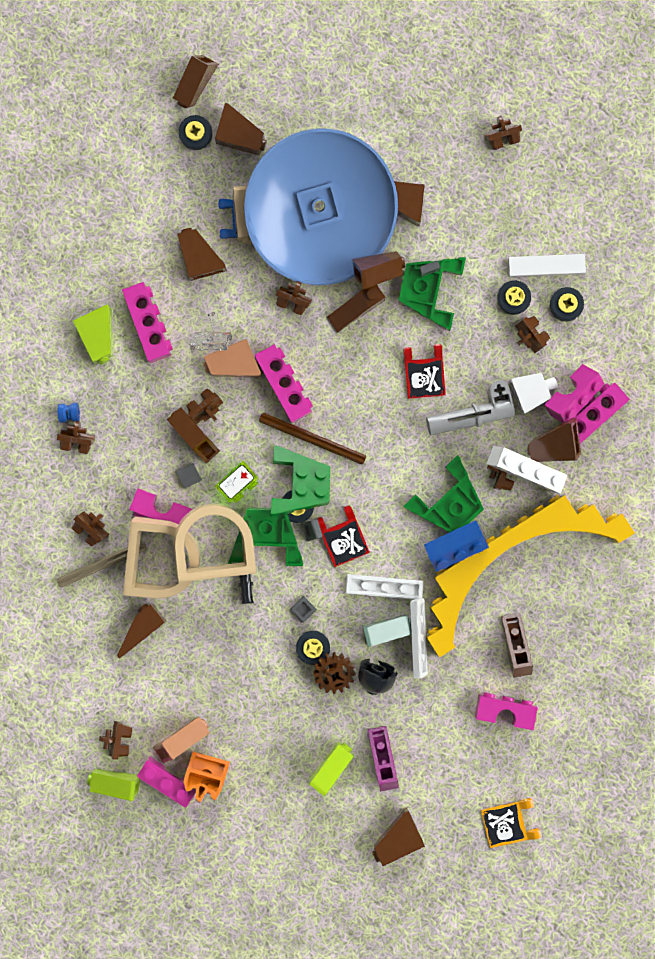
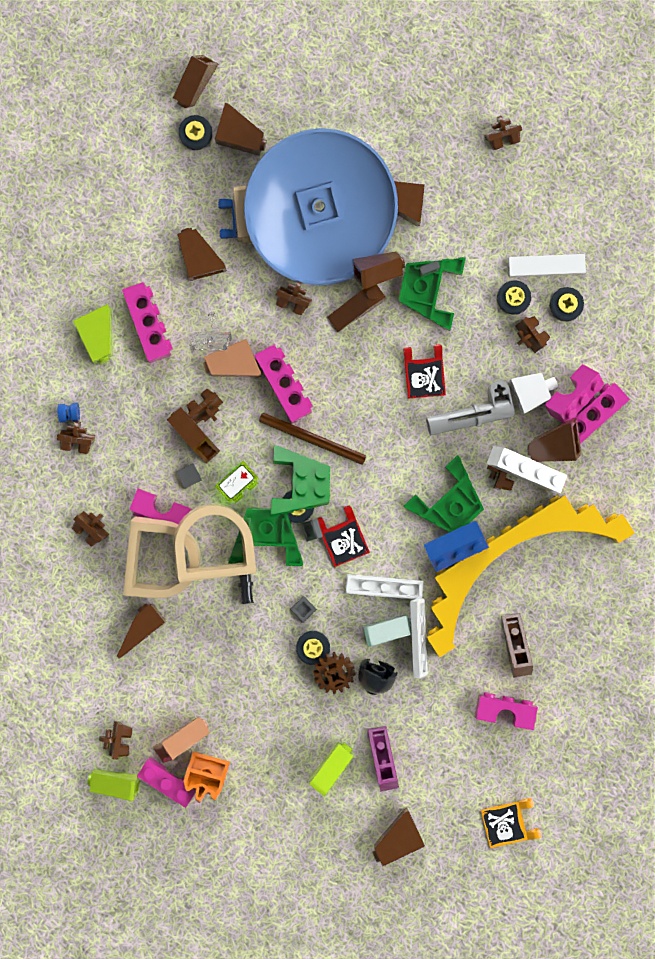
(96, 566): dark tan axle -> none

